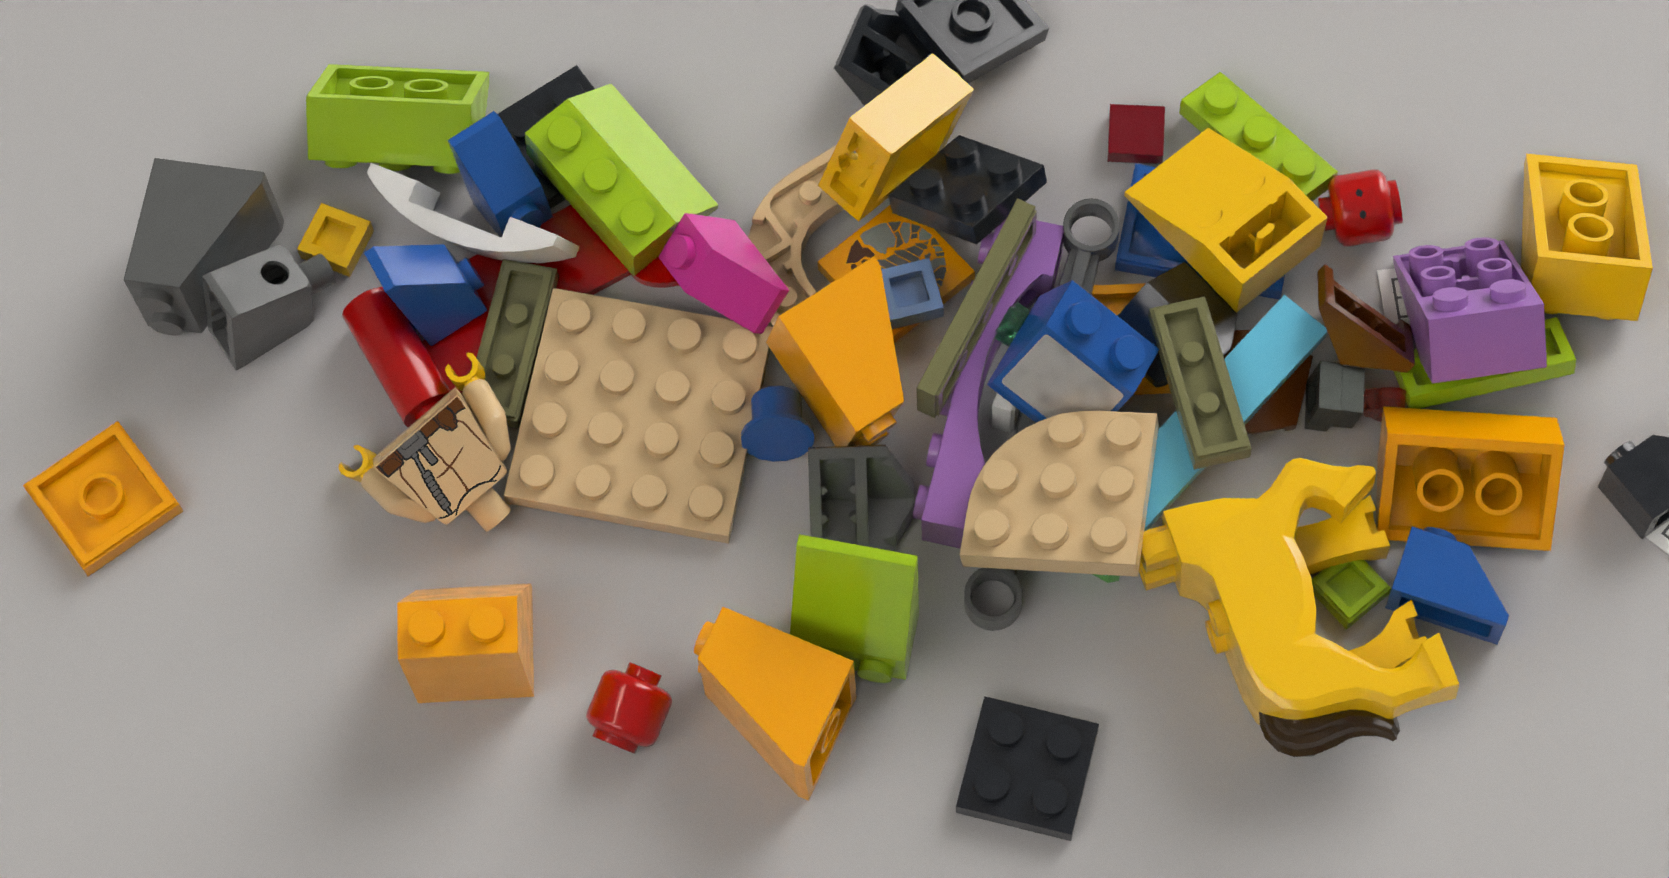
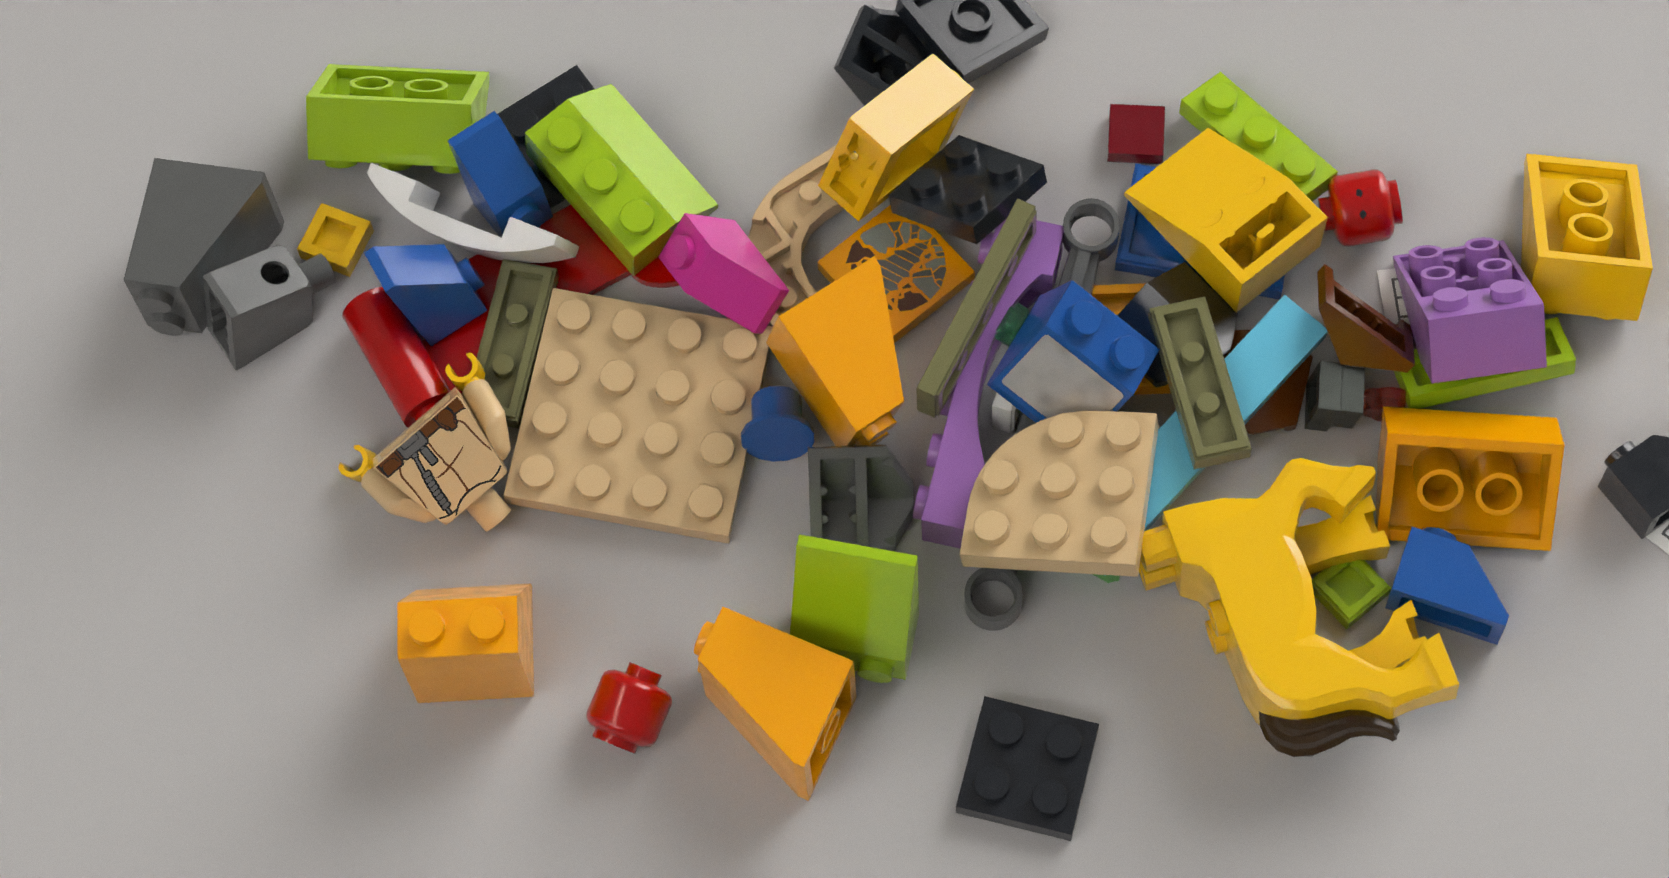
(103, 498): light orange tile -> none
(912, 293): medium blue tile -> none

